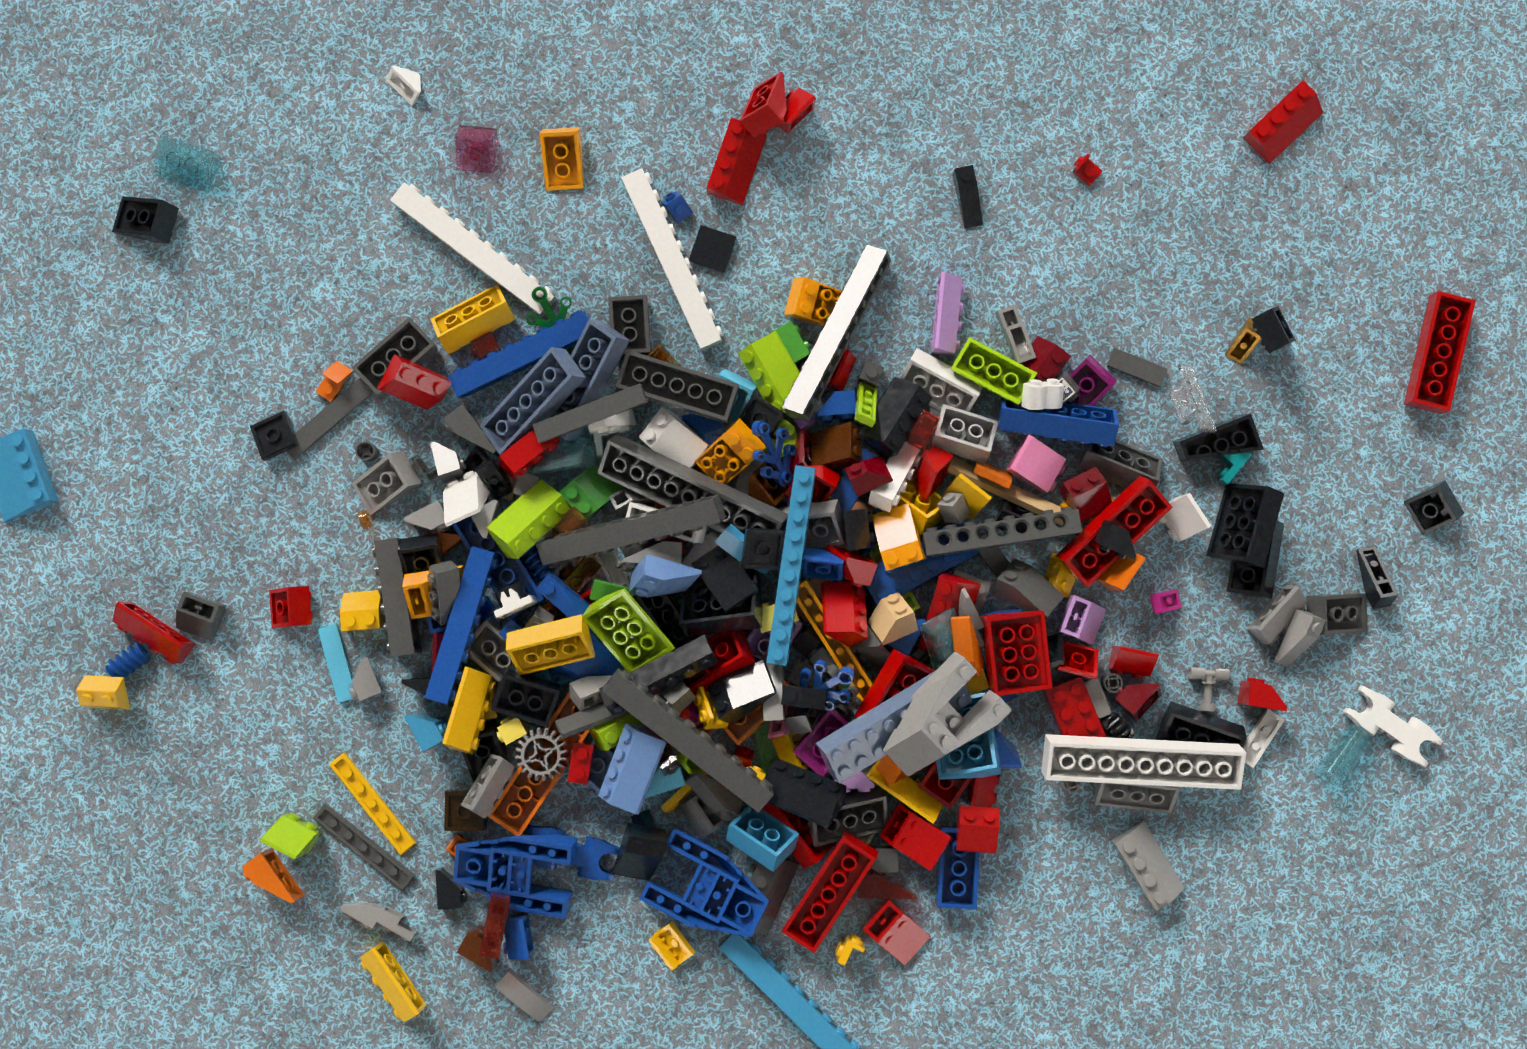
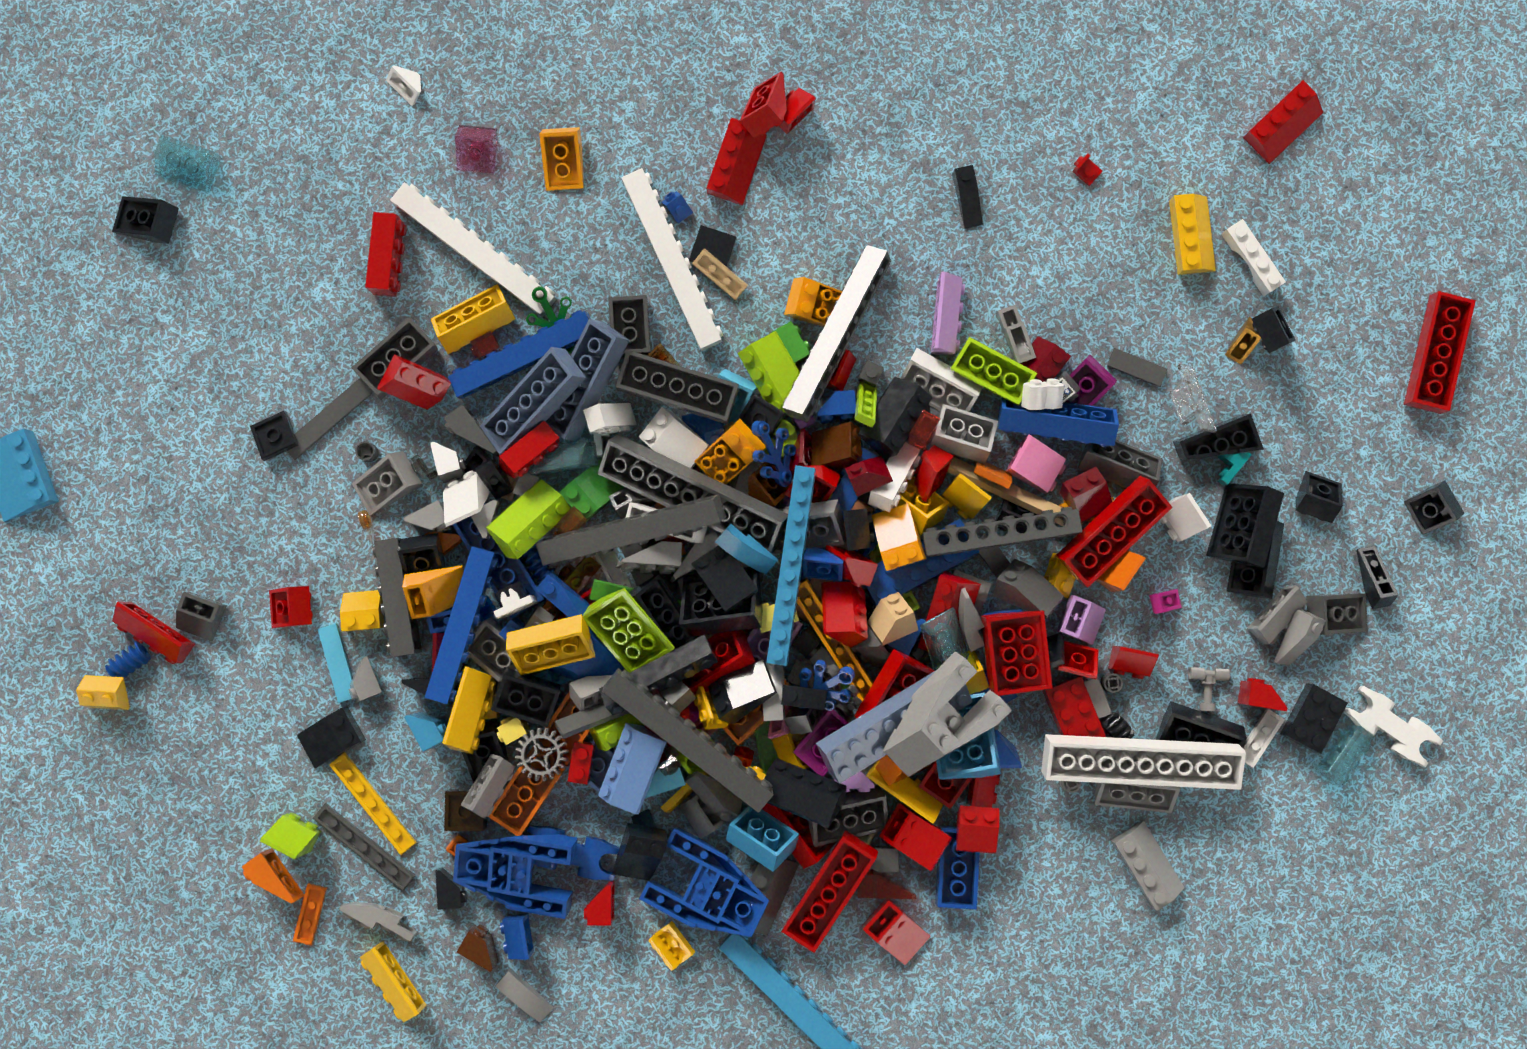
(309, 914): none -> orange tile
(331, 736): none -> black slope
(334, 380): orange slope -> none
(385, 254): none -> red brick
(444, 587): dark grey slope -> none
(494, 925): clear red slope -> none
(590, 413): dark grey tile -> none
(601, 907): none -> red slope
(661, 577): medium blue slope -> none
(720, 274): none -> tan tile
(762, 548): black tile -> none
(845, 947): yellow bracket -> none
(953, 507): light grey brick -> none
(966, 642): orange slope -> none
(1115, 538): black slope -> none
(1138, 699): dark red slope -> none
(1192, 234): none -> yellow slope
(1245, 244): none -> white arch
(1313, 718): none -> black brick
(1319, 497): none -> black slope

